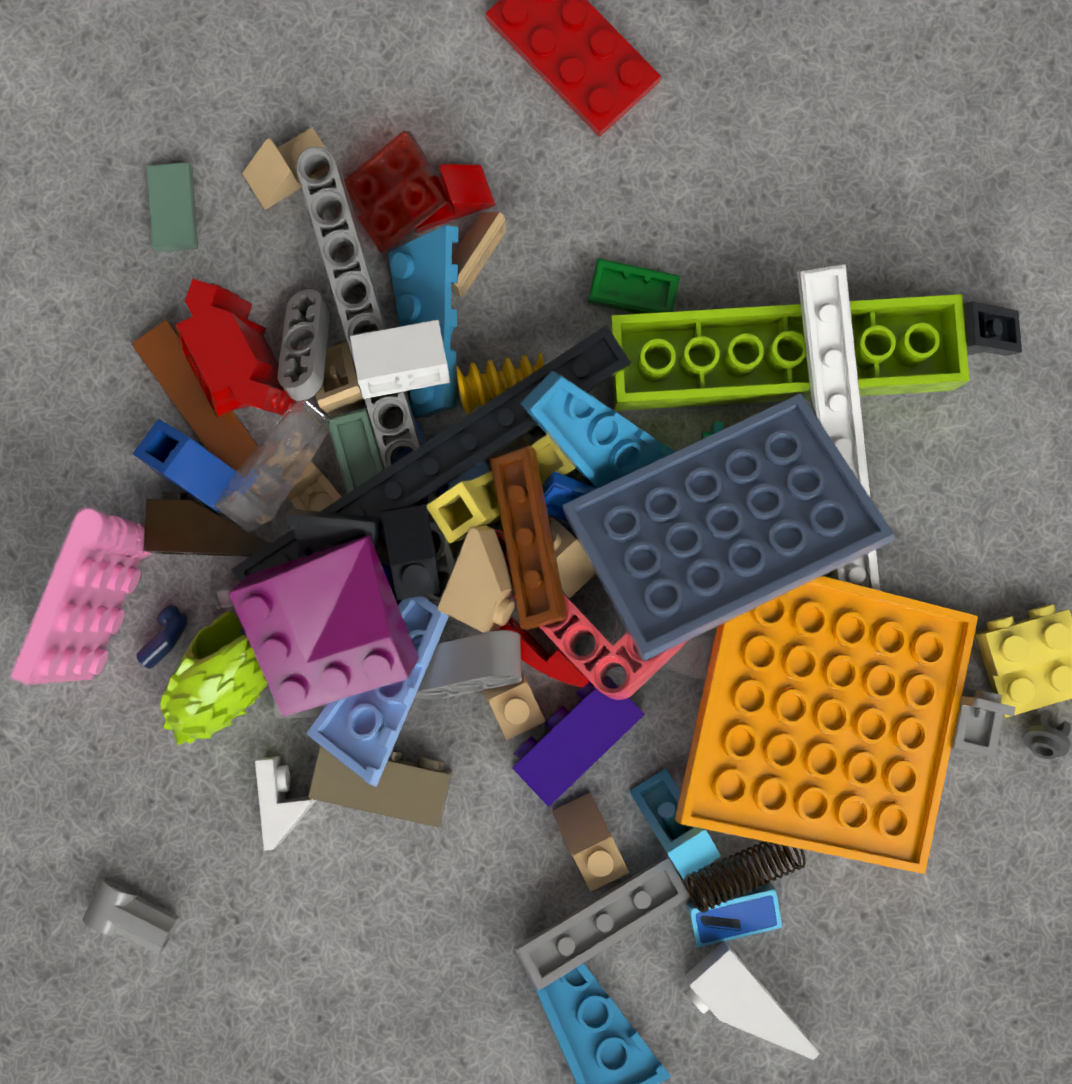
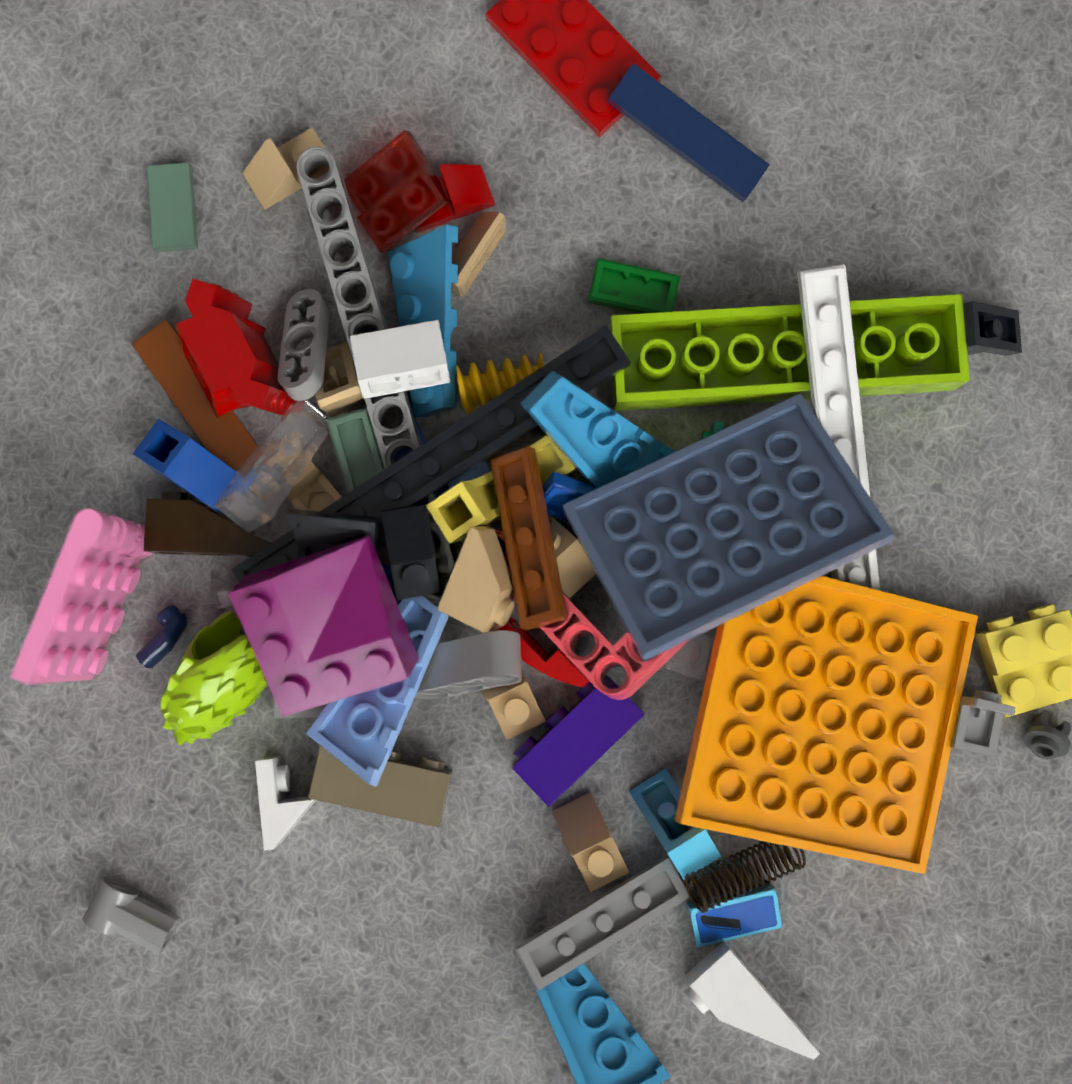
(688, 132): none -> dark blue tile

